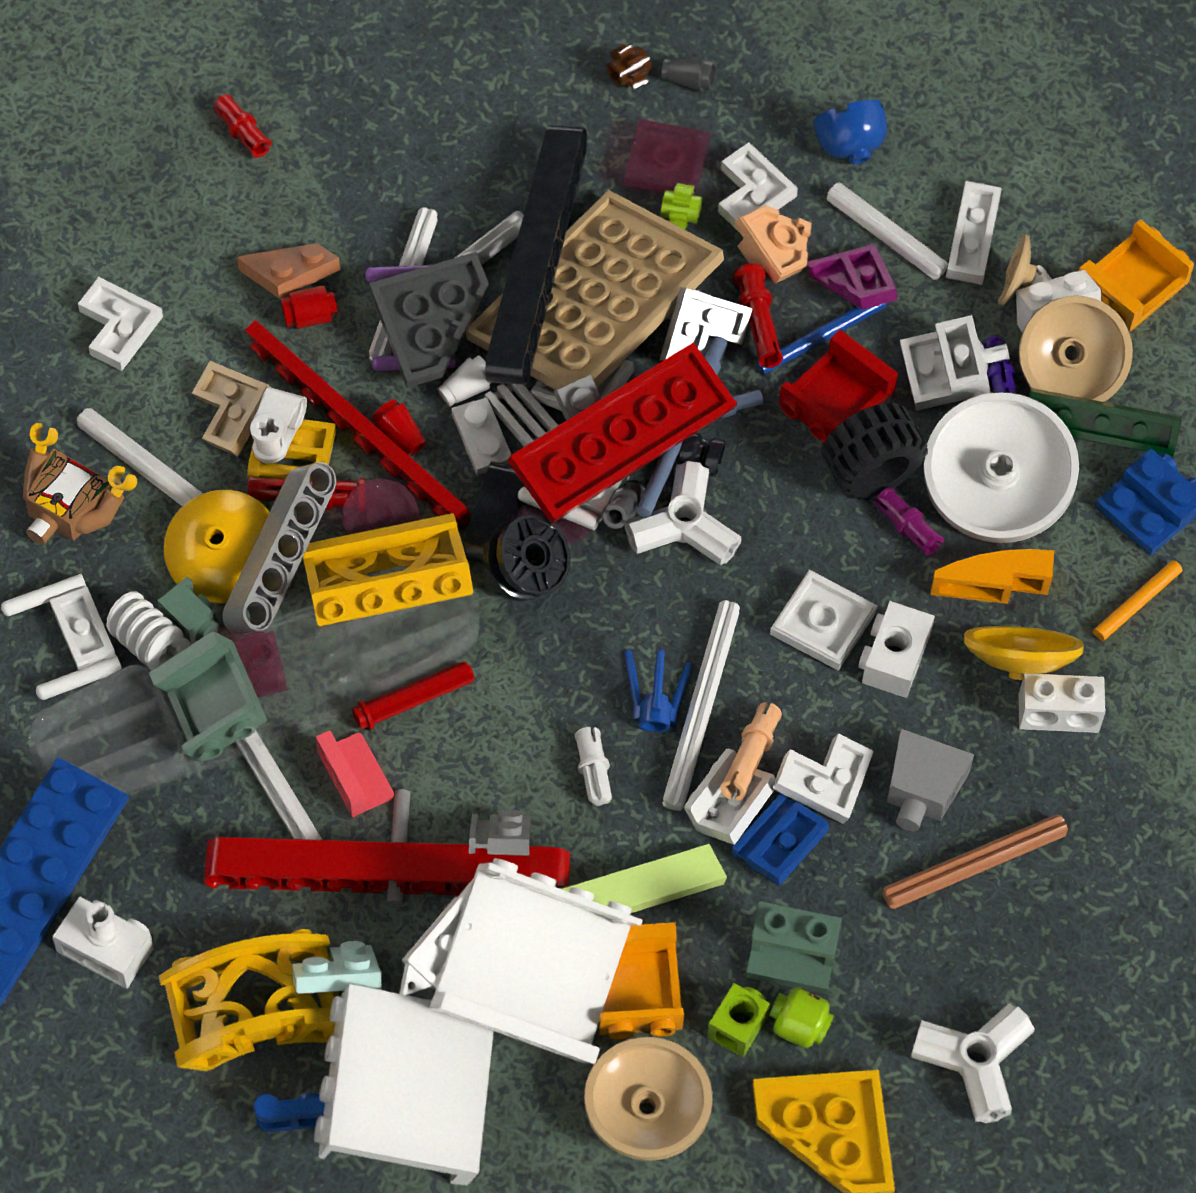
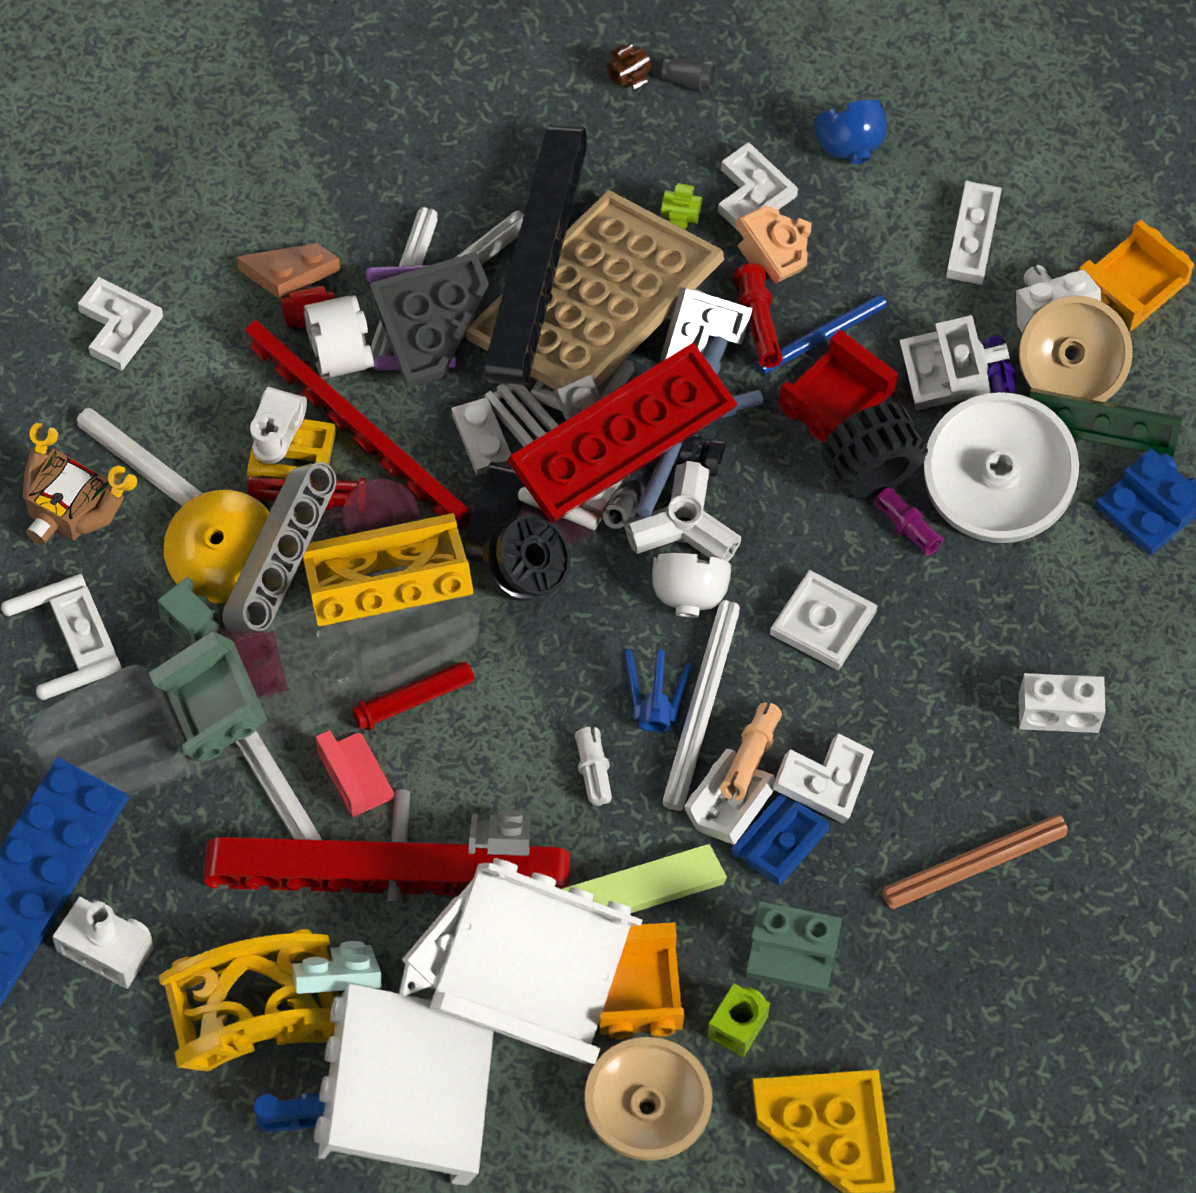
(145, 630): white piece -> none
(237, 401): tan plate -> none
(242, 125): red pin -> none
(337, 336): none -> white brick
(399, 426): red cone -> none
(465, 382): white cone -> none
(666, 156): clear pink plate -> none
(689, 582): none -> white cylinder
(801, 1017): lime head -> none
(855, 276): magenta wing -> none
(887, 231): white axle -> none
(901, 628): white brick -> none
(925, 778): light grey torso -> none
(982, 1080): white piece -> none
(995, 575): light orange slope -> none
(1019, 270): tan dish -> none
(1023, 649): yellow dish -> none
(1137, 600): light orange bar -> none

